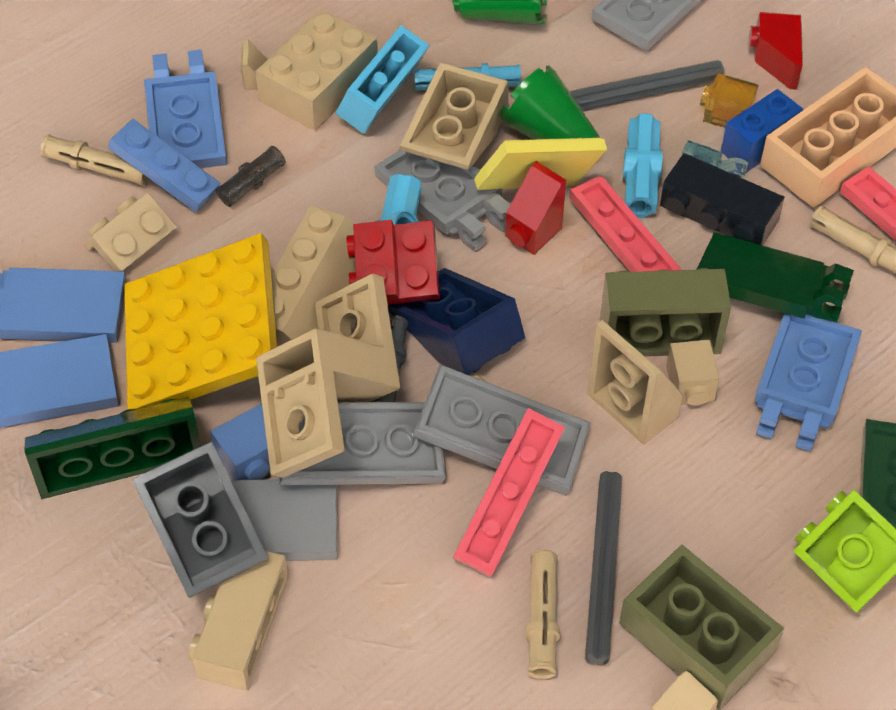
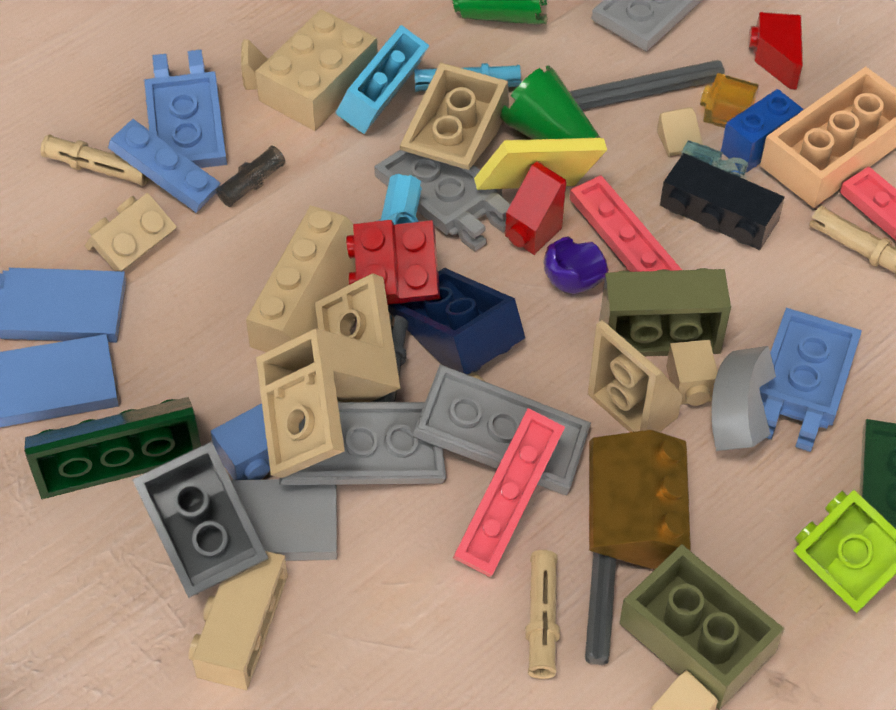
(199, 324): yellow plate -> none
(574, 266): none -> dark purple hair
(638, 496): none -> pearl gold slope
(642, 165): medium azure piece -> none
(677, 128): none -> tan slope
(737, 401): none -> light grey brick
(778, 278): dark green tile -> none

